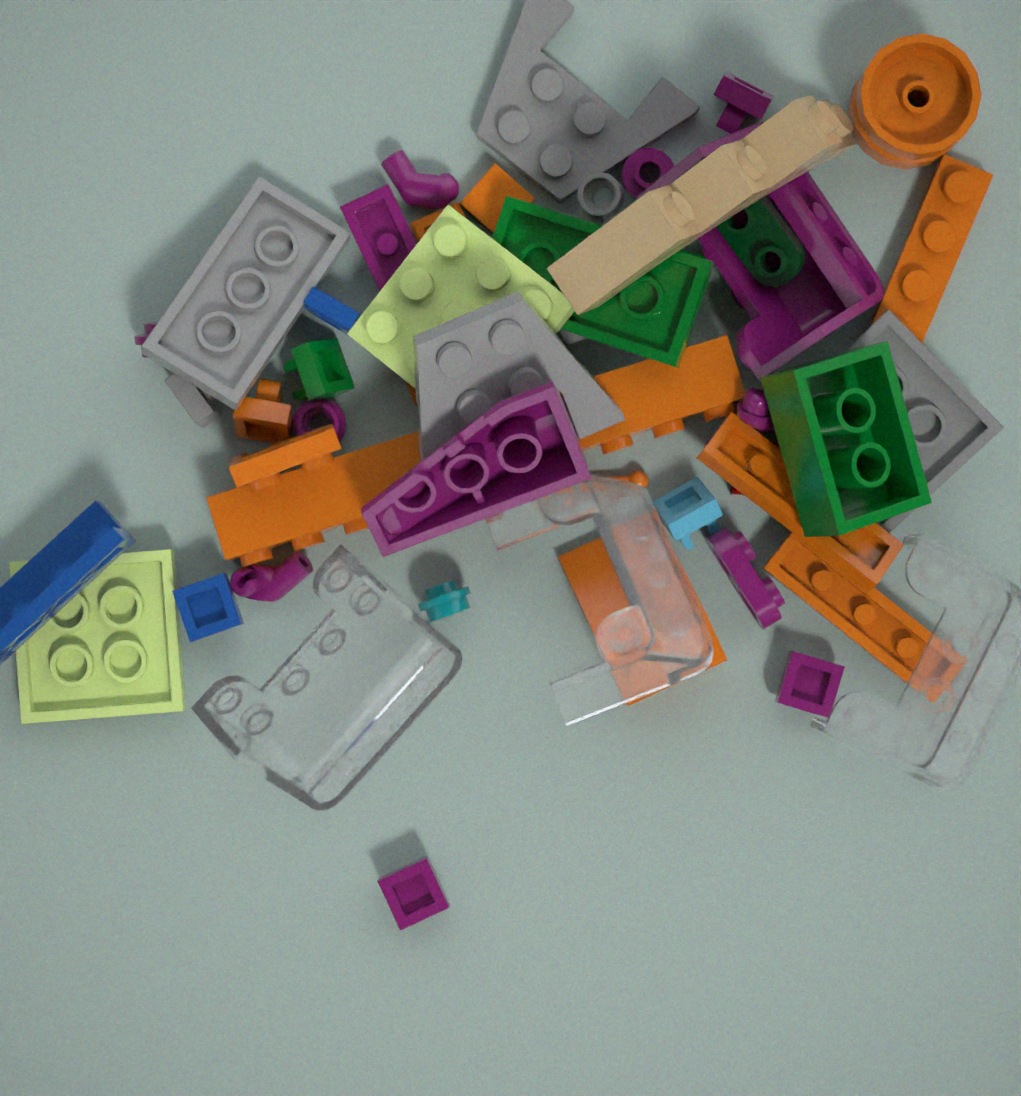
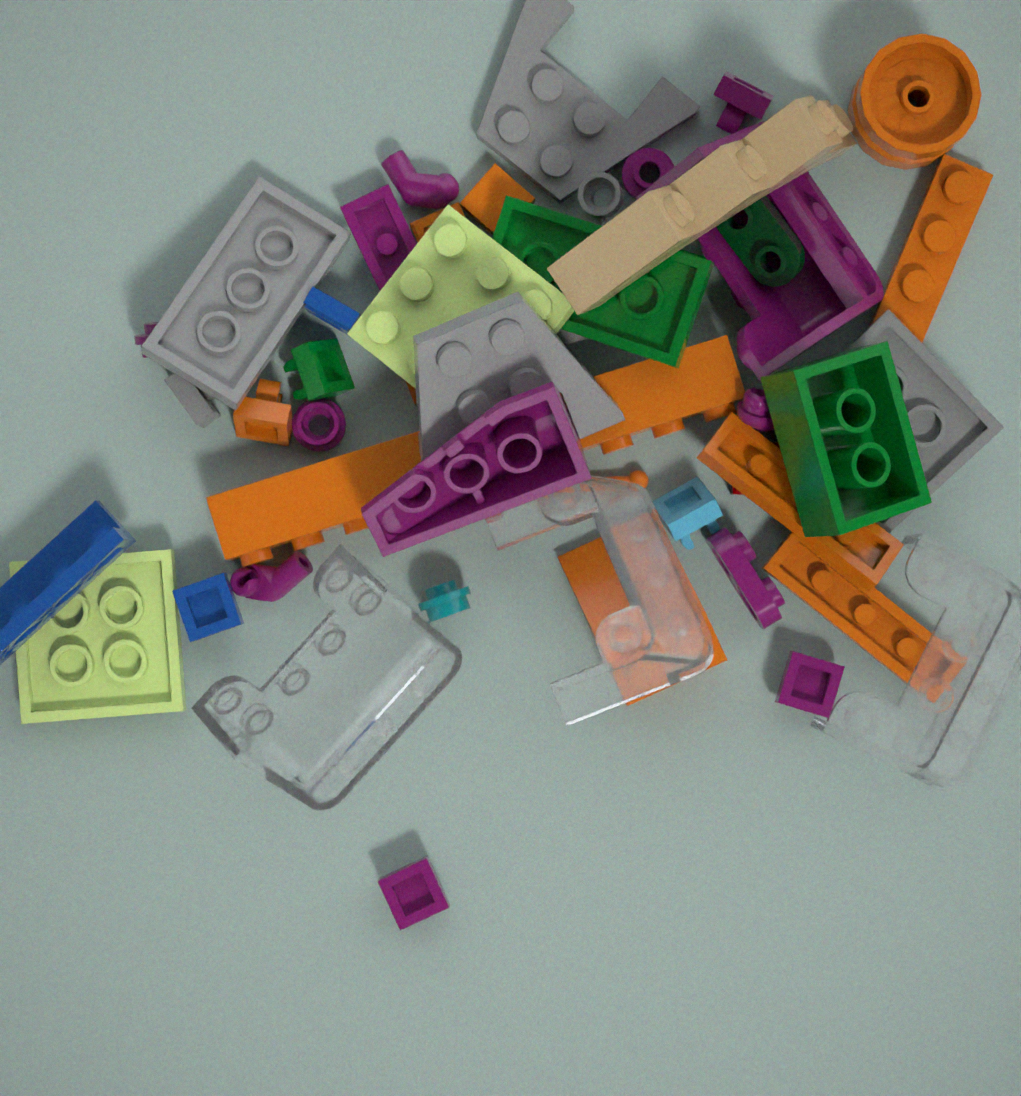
(264, 467): orange wing -> none

